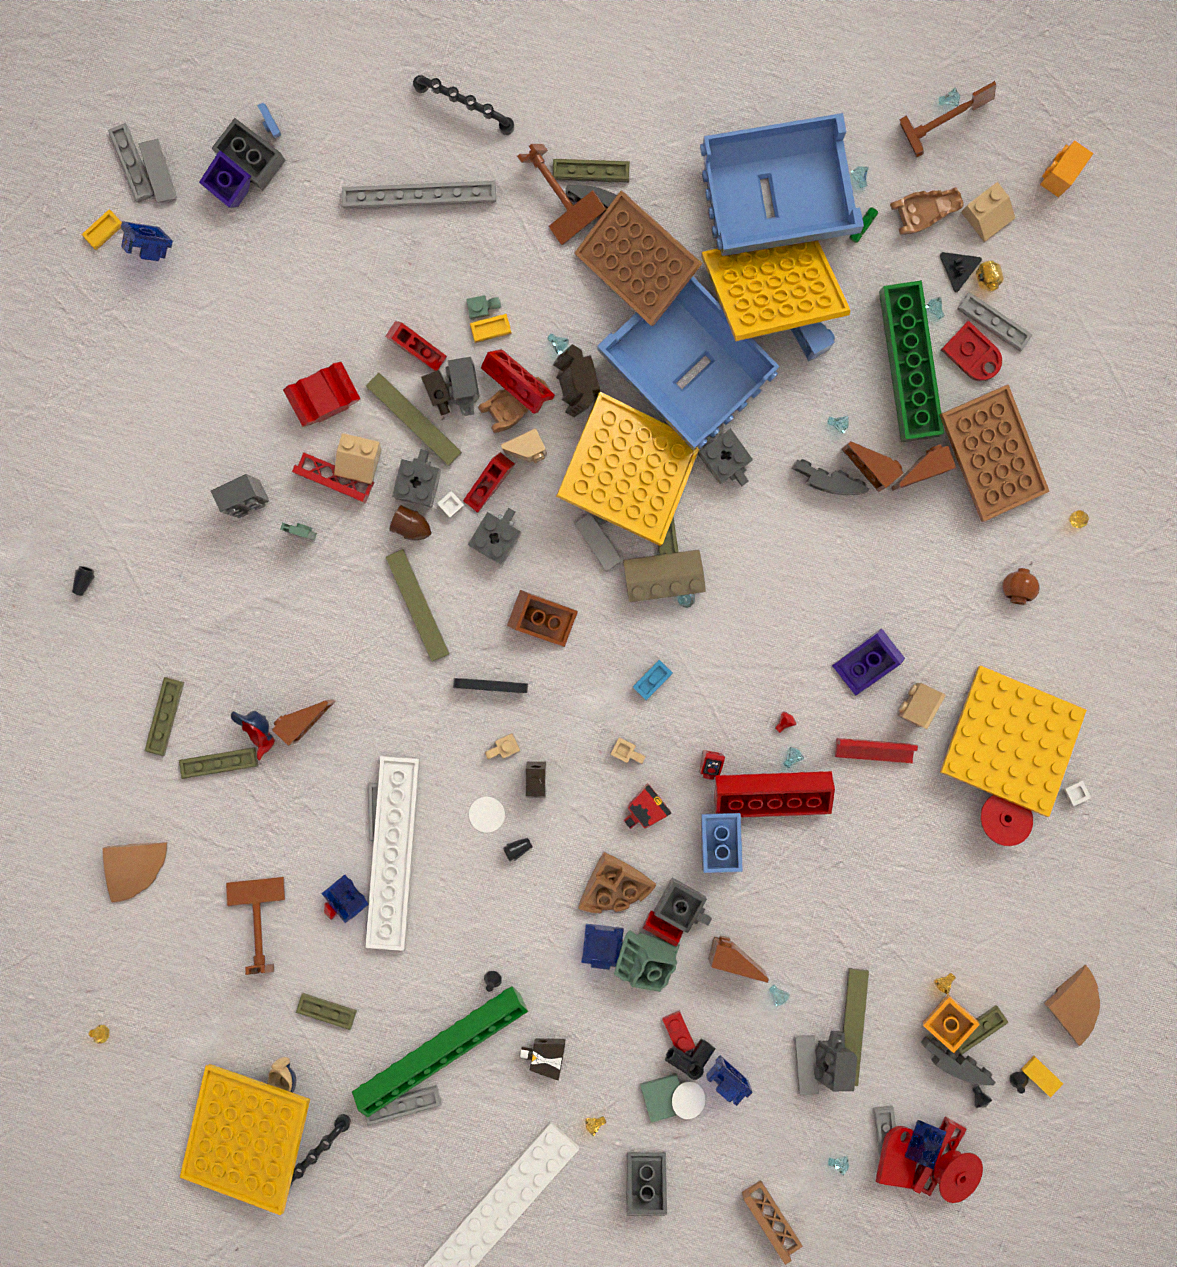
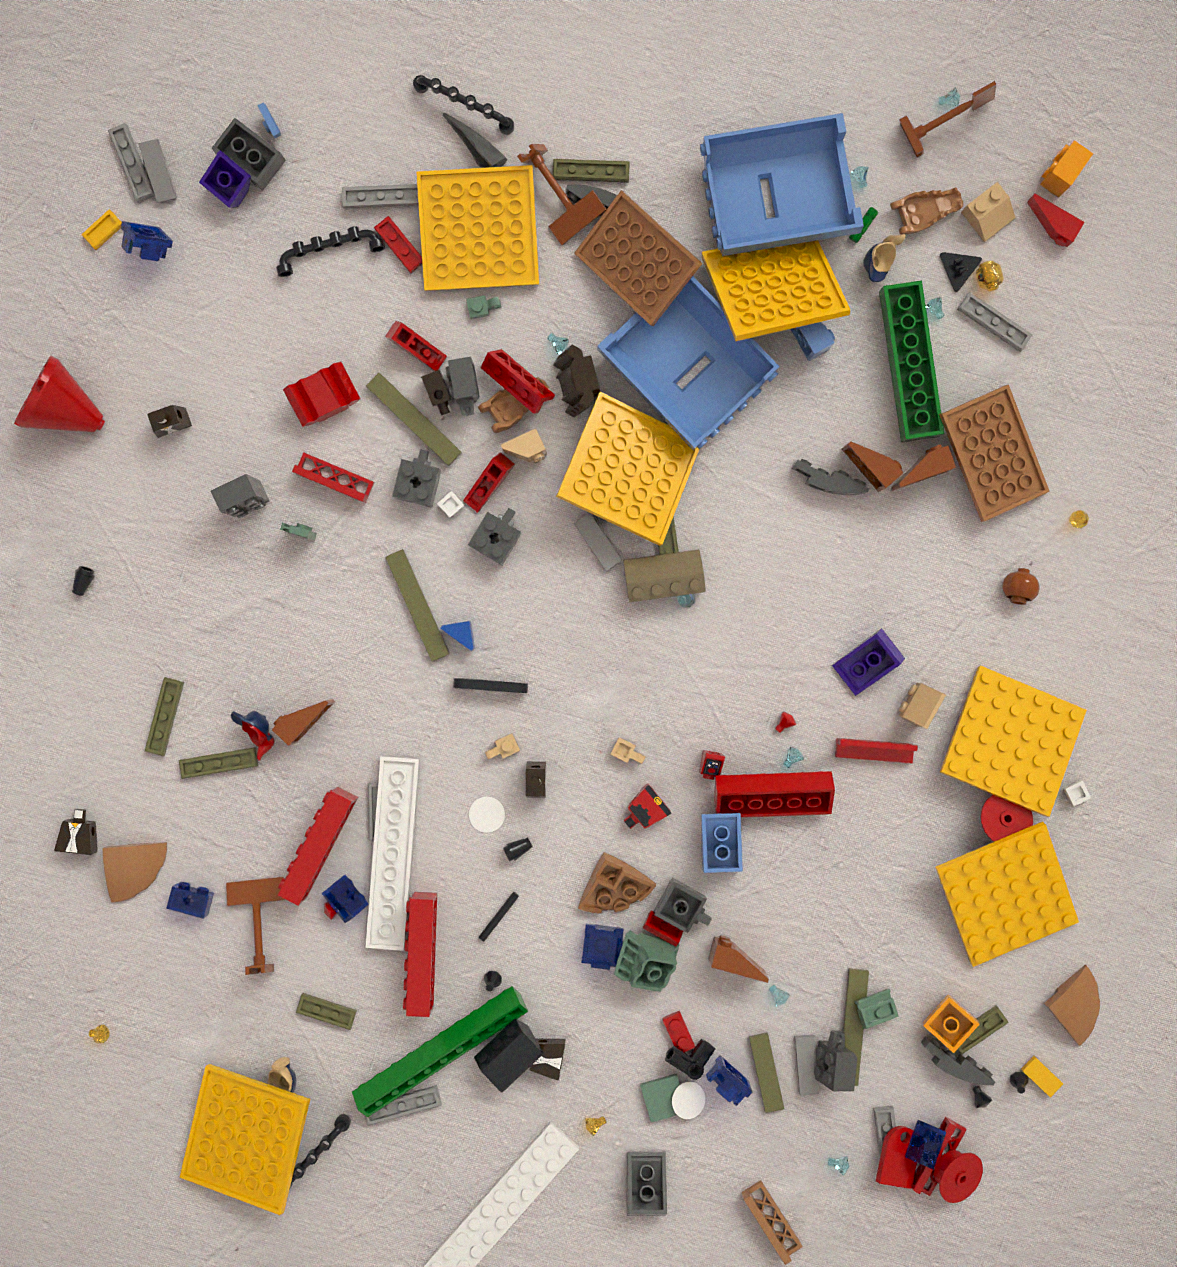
(58, 403): none -> red cone
(77, 835): none -> dark brown torso
(167, 420): none -> dark brown torso
(180, 902): none -> clear blue brick
(318, 845): none -> red brick
(336, 239): none -> black bar
(357, 458): tan slope -> none
(399, 244): none -> red tile
(410, 524): reddish brown helmet -> none
(421, 954): none -> red brick
(461, 632): none -> blue slope
(478, 228): none -> yellow plate
(482, 150): none -> dark grey piece
(490, 328): yellow tile -> none
(499, 915): none -> black bar
(509, 1054): none -> black slope
(542, 618): dark orange slope -> none
(652, 679): dark azure plate -> none
(724, 469): dark grey hinge -> none
(766, 1072): none -> olive tile
(839, 423): clear light blue rock -> none
(876, 1009): none -> sand green plate
(881, 257): none -> tan hair
(944, 983): clear yellow rock -> none
(971, 352): red tile -> none
(1007, 894): none -> yellow plate
(1057, 222): none -> red slope

